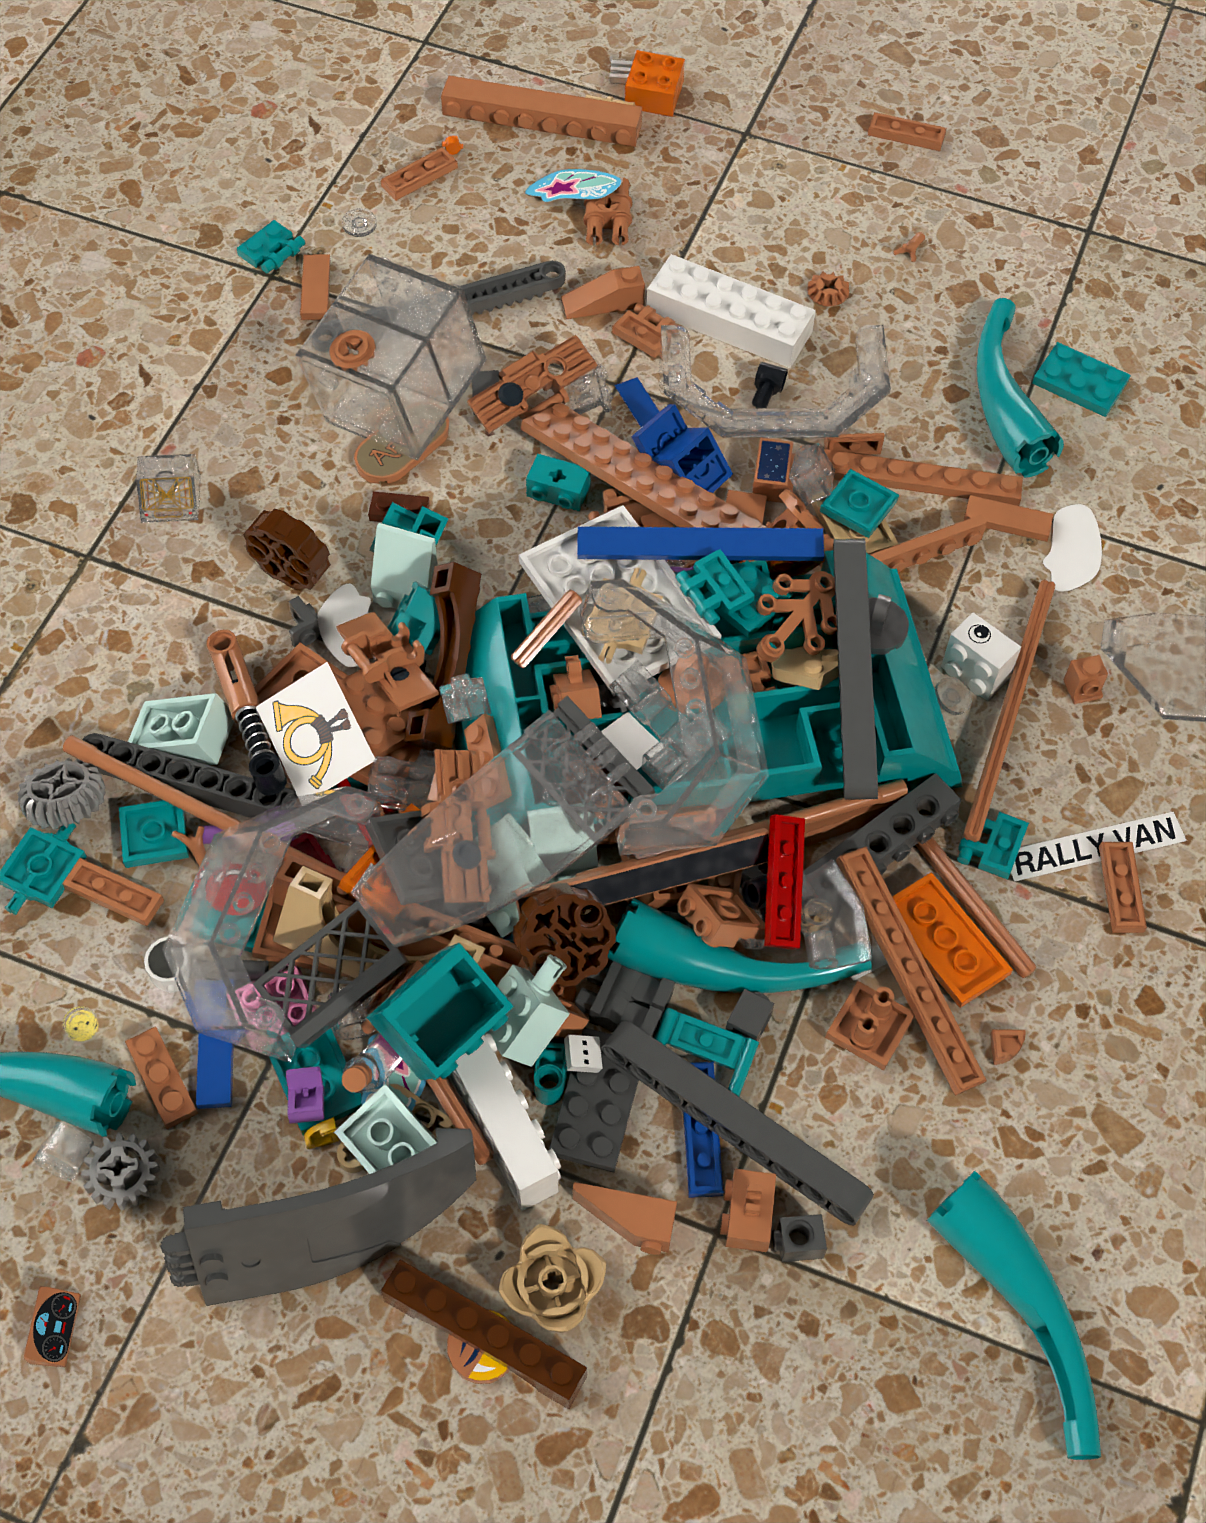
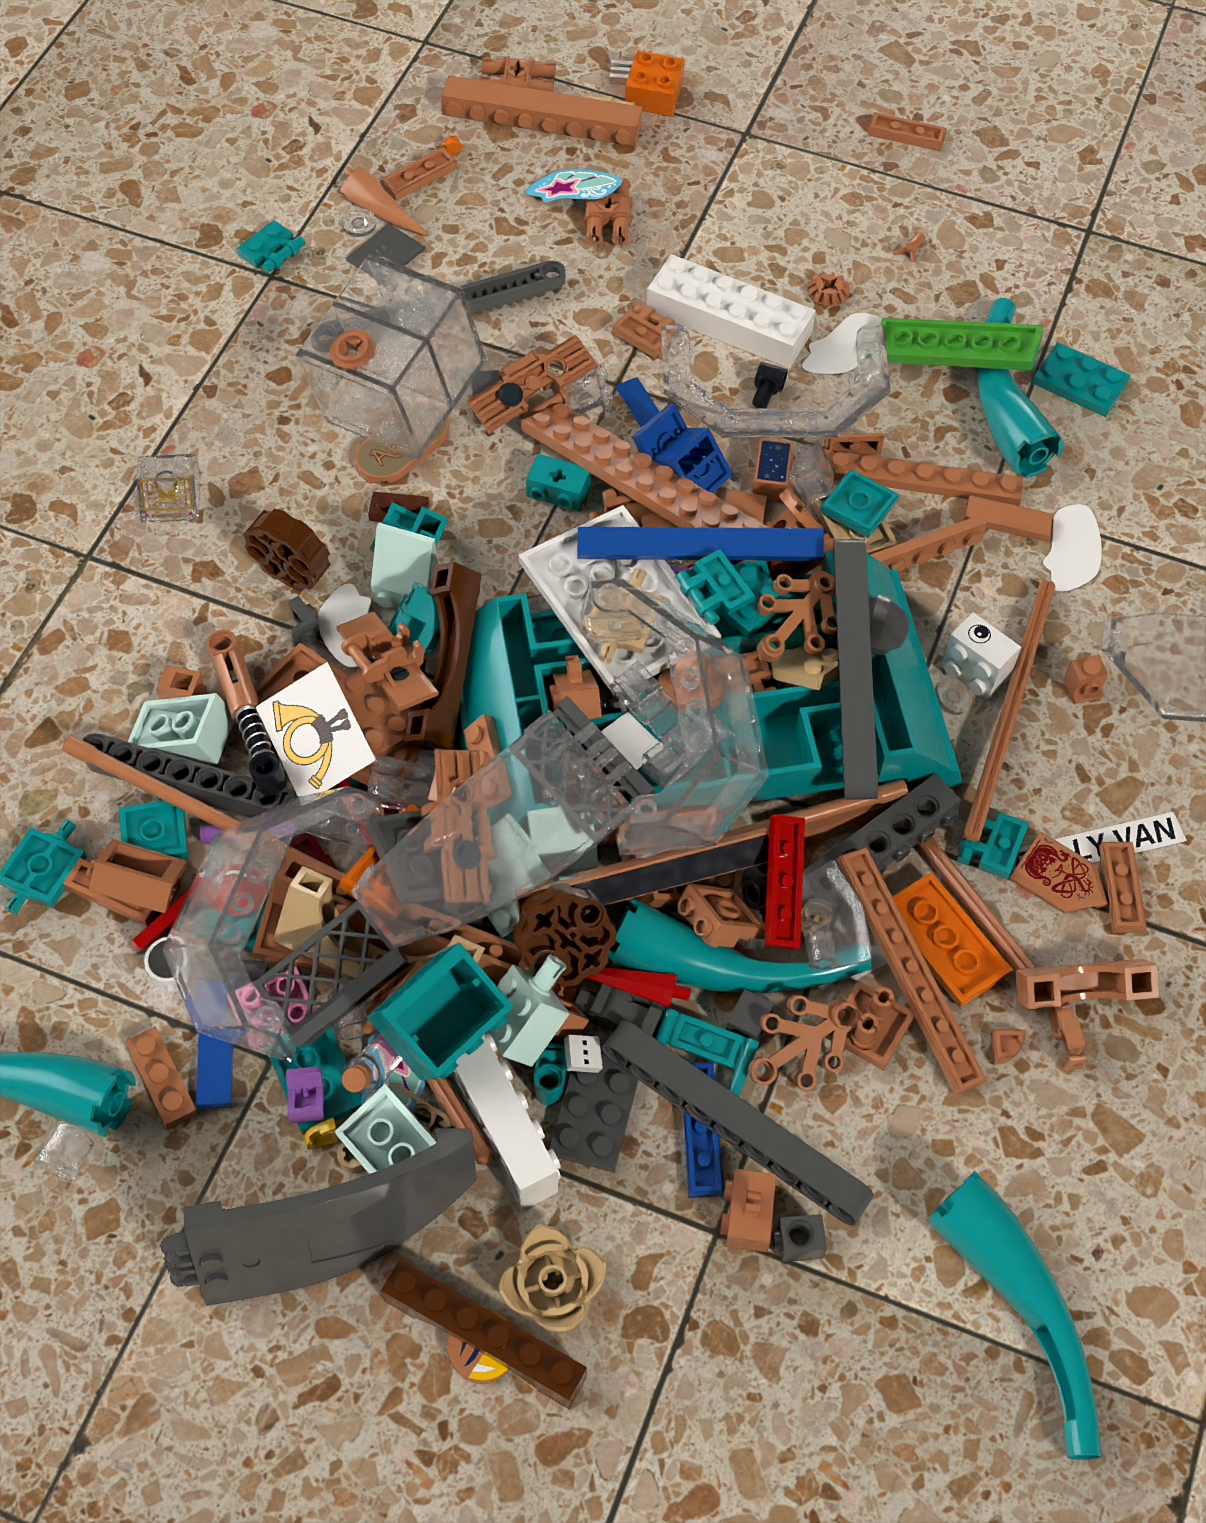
(52, 1327): slope -> none
(61, 793): light grey gear -> none
(80, 1023): clear tile -> none
(133, 1178): light grey gear -> none
(136, 875): none -> nougat window
(151, 932): none -> red plate
(180, 683): none -> nougat brick
(194, 844): nougat bar -> none
(315, 286): nougat tile -> none
(370, 195): none -> nougat piece
(390, 244): none -> dark grey piece
(465, 698): clear brick -> none
(519, 72): none -> nougat pin
(546, 628): axle -> none
(609, 293): nougat slope -> none
(635, 1217): nougat slope -> none
(648, 985): none -> red bar
(809, 1040): none -> nougat plant
(838, 350): none -> white sticker
(962, 343): none -> bright green plate
(1059, 876): none -> nougat tile
(1060, 984): none -> nougat arch
(1067, 1028): none -> nougat piece

